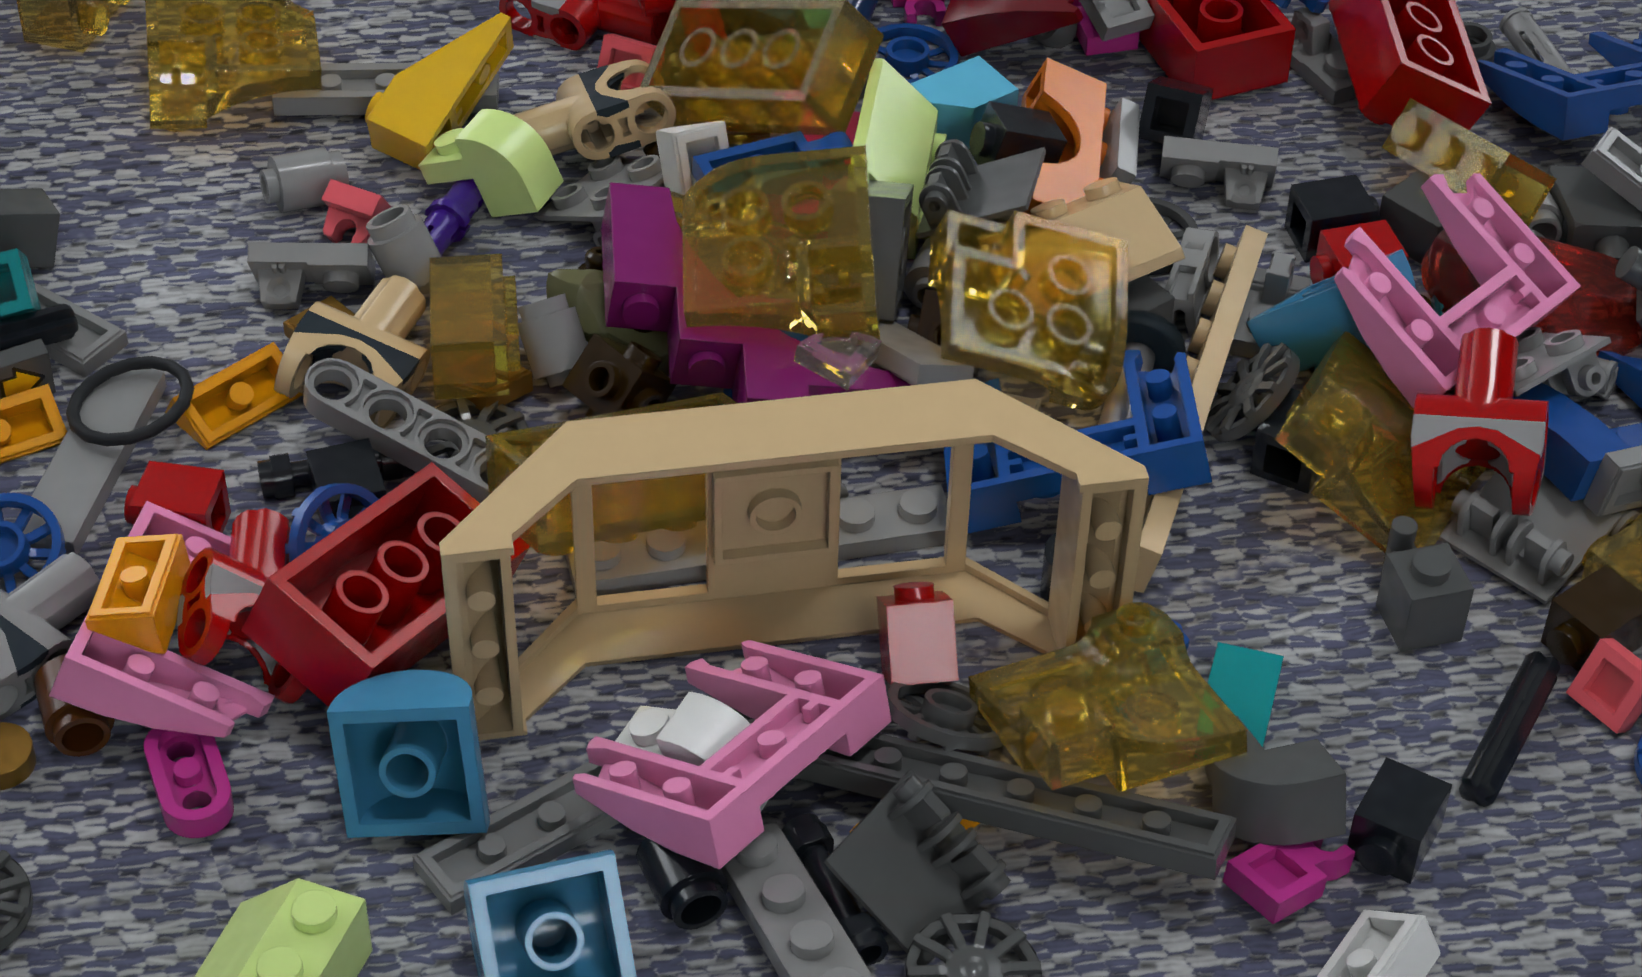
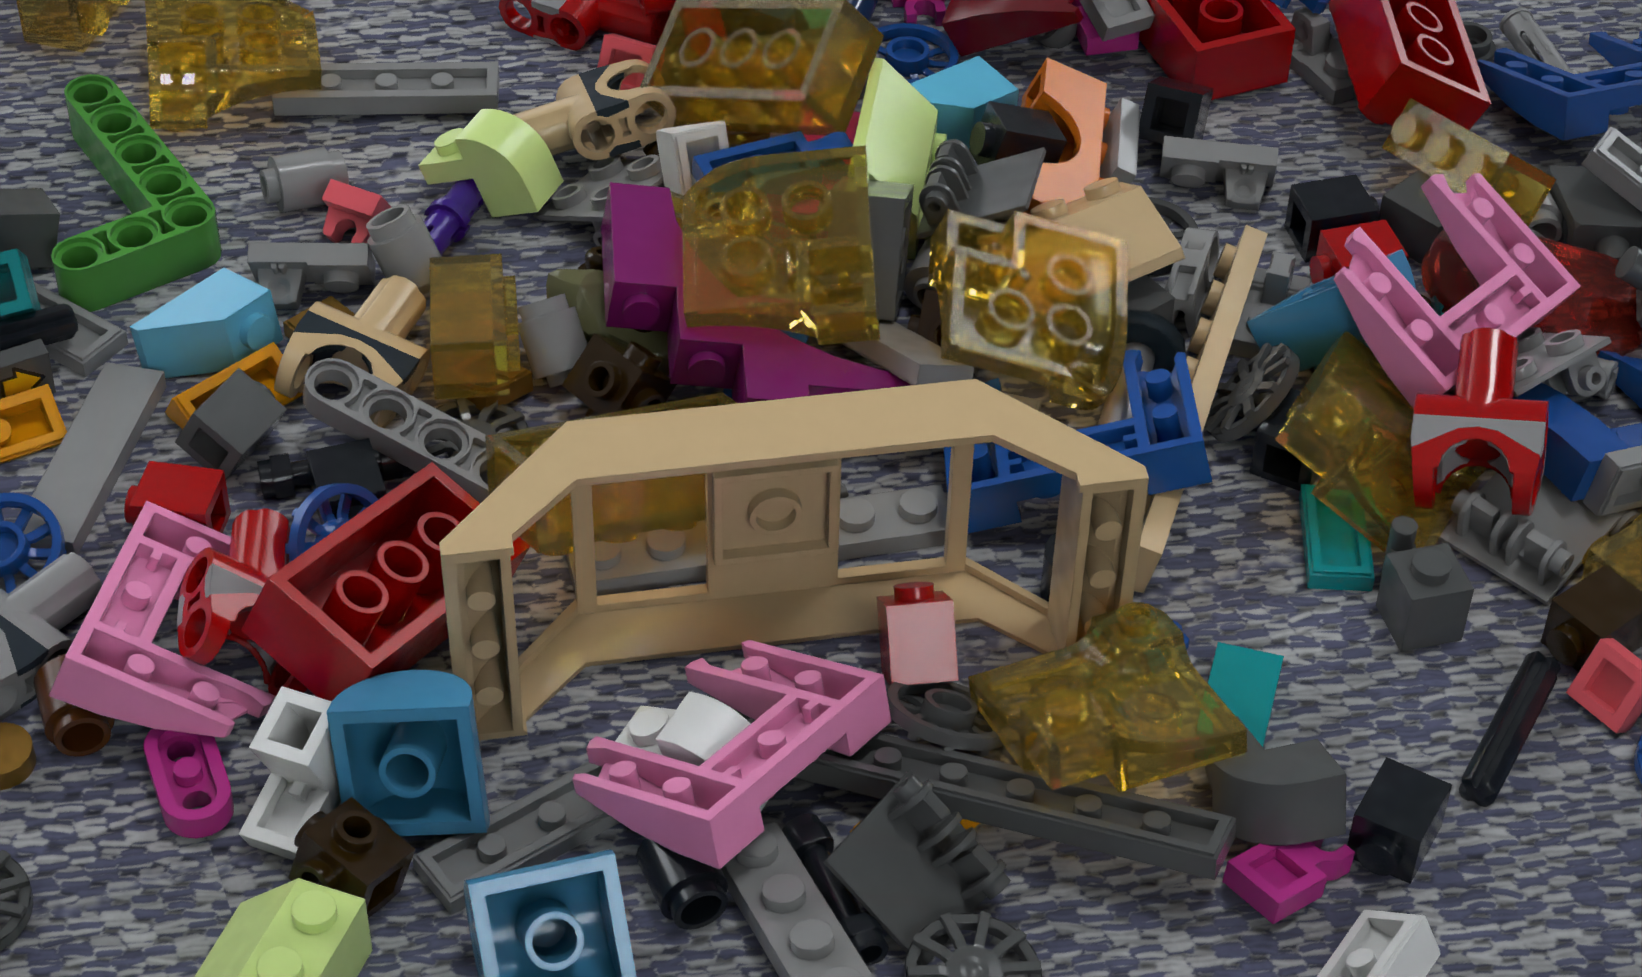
(141, 433): black piece -> none
(141, 591): light orange slope -> none
(171, 219): none -> bright green beam
(208, 327): none -> medium azure slope
(231, 423): none -> dark grey brick
(303, 775): none -> white brick
(352, 854): none -> dark brown brick
(437, 92): yellow slope -> none
(838, 358): clear tile -> none
(1333, 550): none -> teal tile

